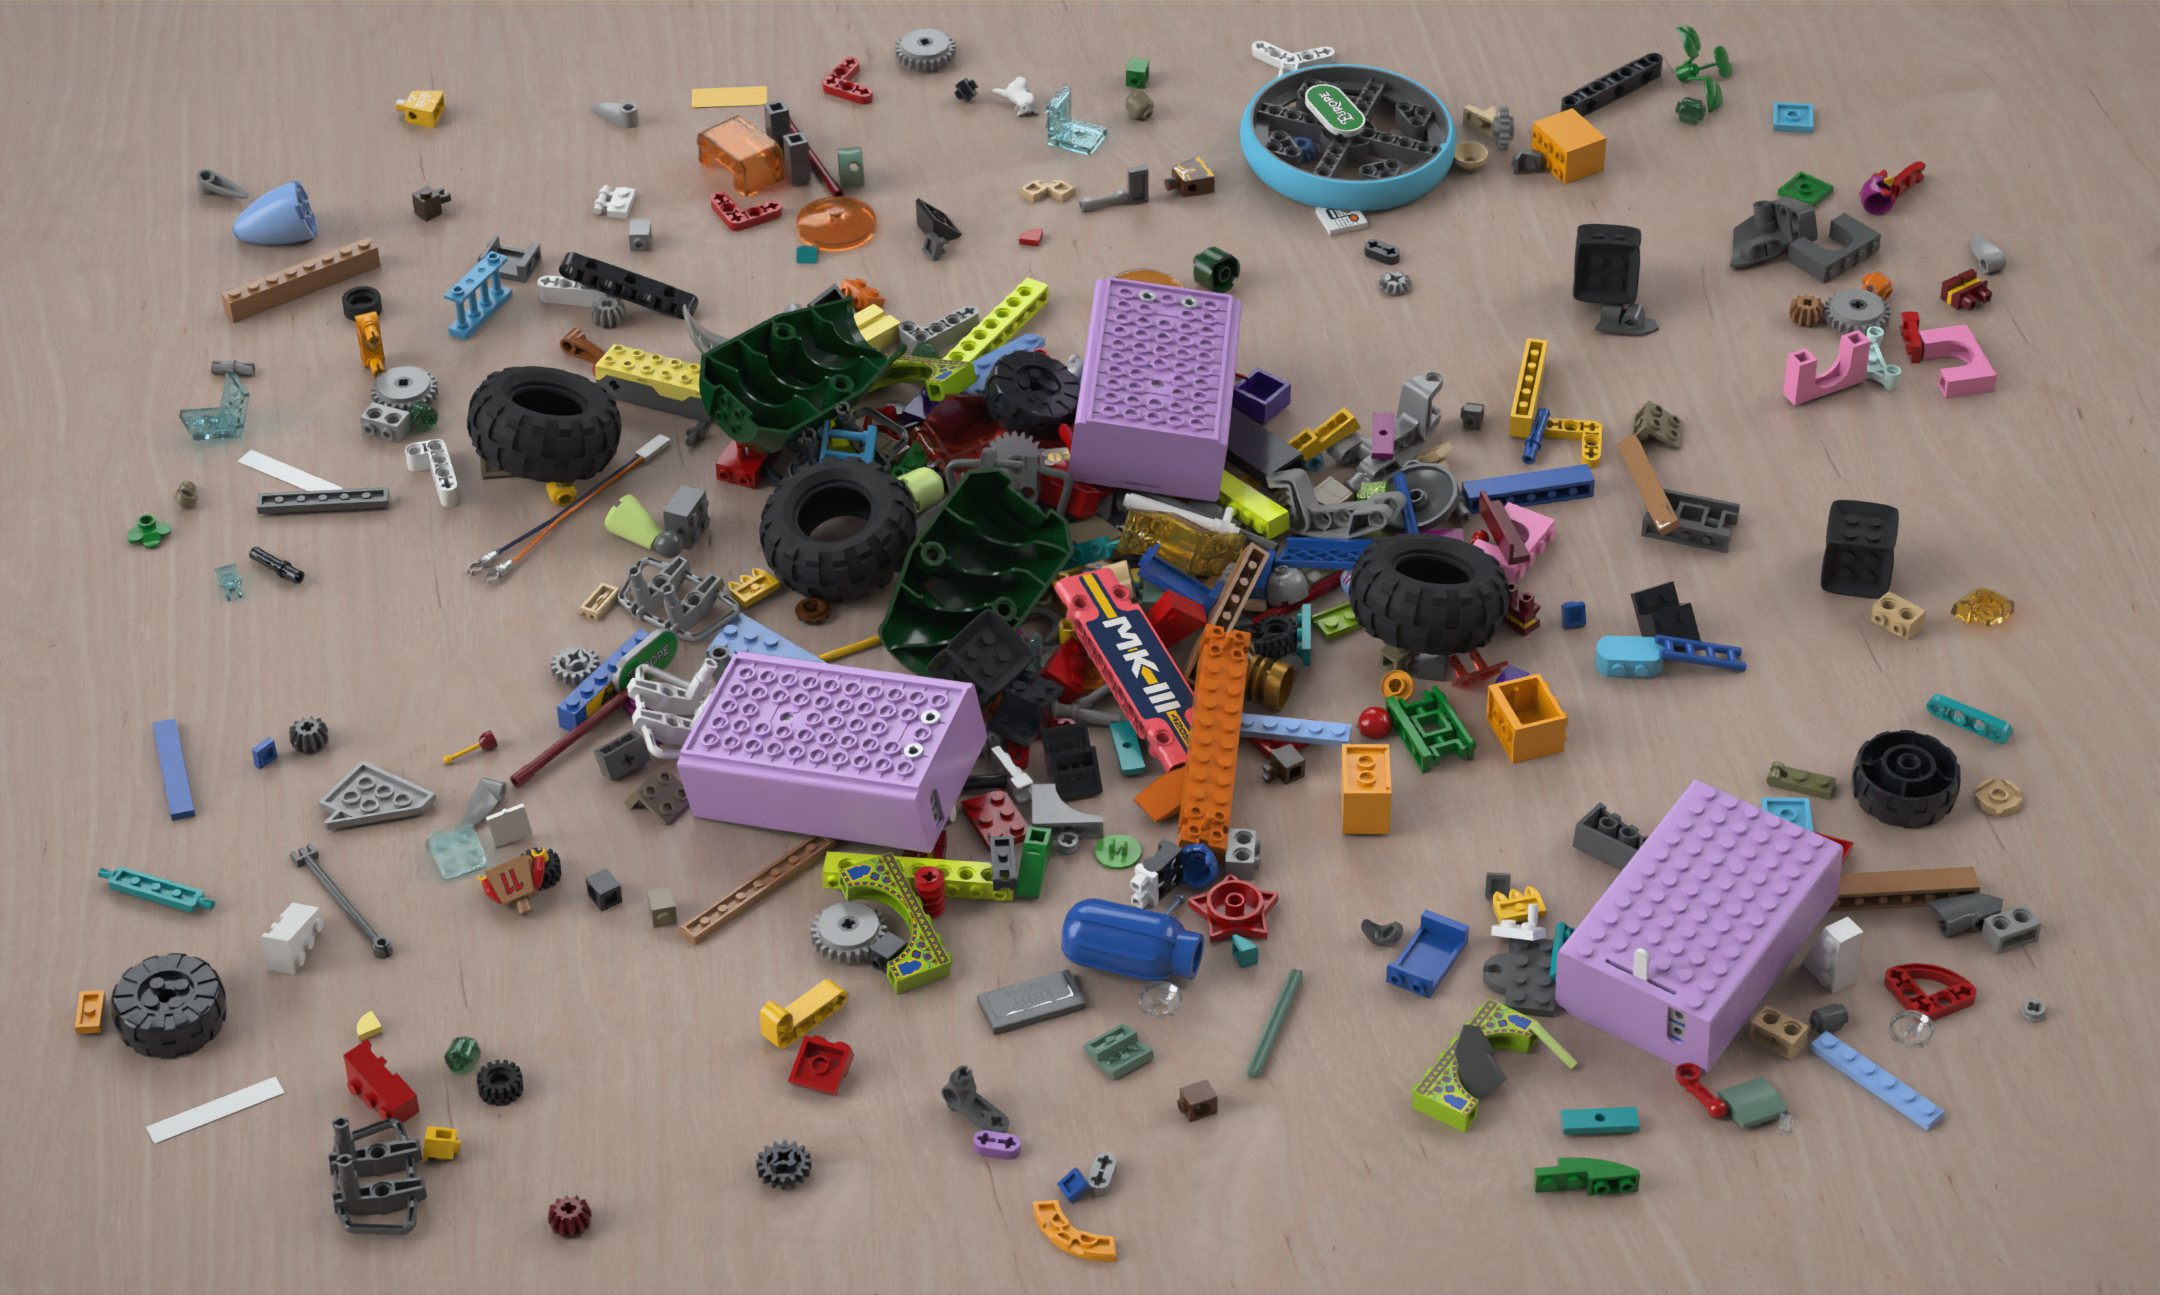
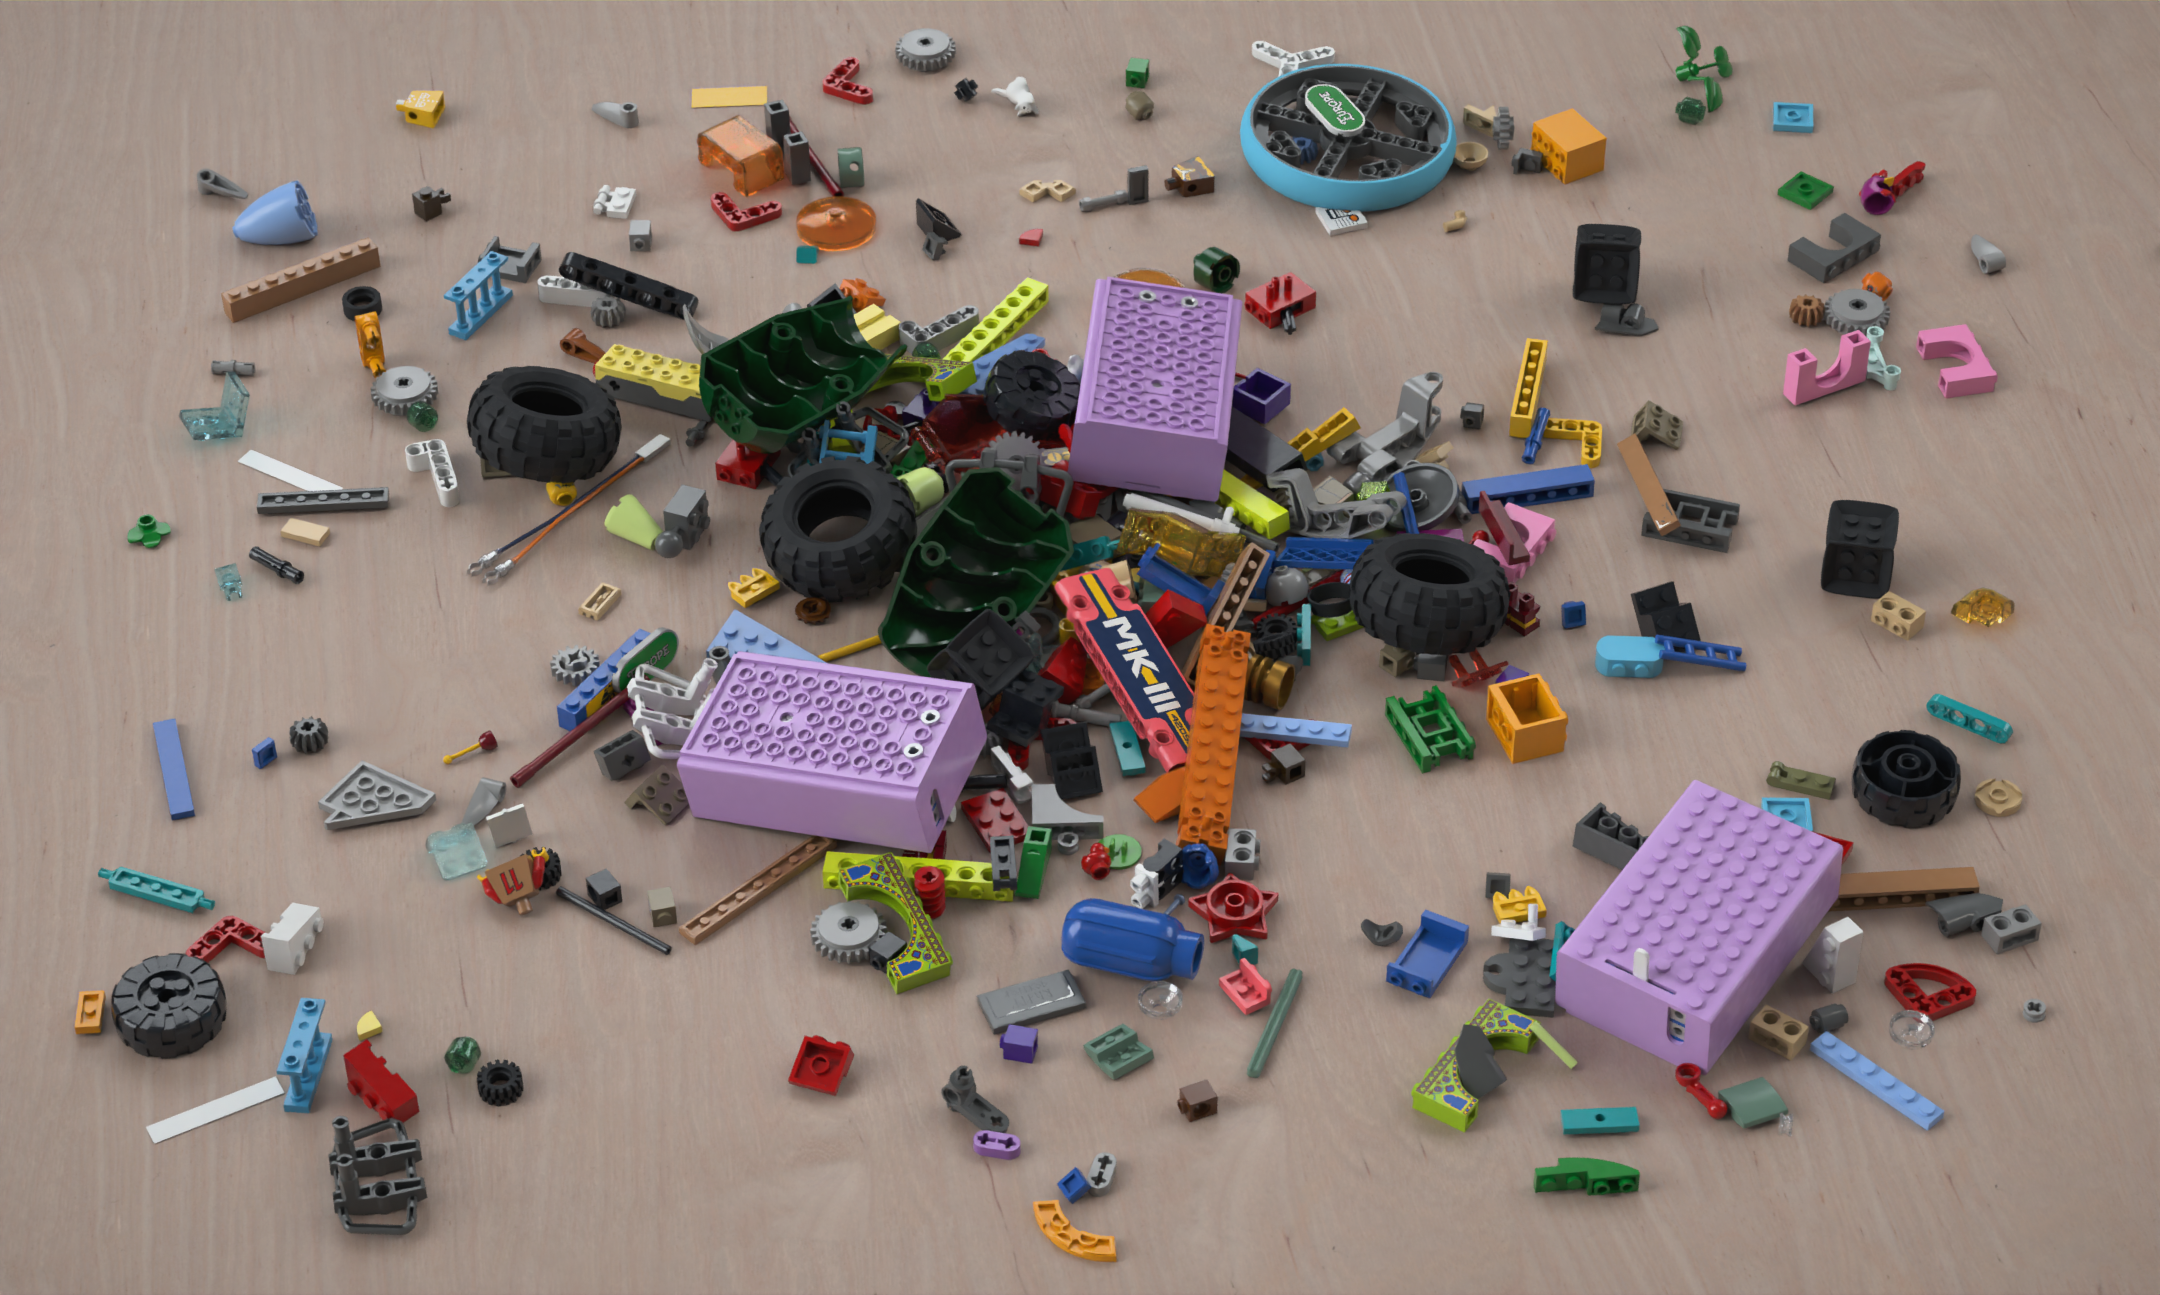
(186, 494): dark tan plate -> none
(227, 930): none -> red beam
(304, 1055): none -> dark azure fence
(305, 532): none -> tan tile
(309, 859): dark grey hinge -> none
(385, 422): light grey brick -> none
(441, 1143): yellow brick -> none
(569, 1216): dark red gear -> none
(613, 920): none -> black piece
(662, 592): light grey piece -> none
(784, 1164): black gear -> none
(788, 1024): yellow beam -> none
(1019, 1043): none -> dark purple brick
(1027, 623): none -> dark grey tile
(1069, 132): clear light blue bracket -> none
(1097, 862): none -> red animal
(1247, 988): none -> coral bracket
(1280, 301): none -> red piece
(1329, 591): none -> black tyre
(1365, 789): light orange container -> none
(1375, 722): red hair -> none
(1382, 252): black beam -> none
(1383, 436): tile -> none
(1394, 282): light grey gear -> none
(1397, 684): light orange plate -> none
(1458, 222): none -> tan arm
(1614, 85): black beam -> none
(1772, 230): dark grey panel -> none
(1910, 334): red plate -> none
(1965, 291): dark red hips -> none

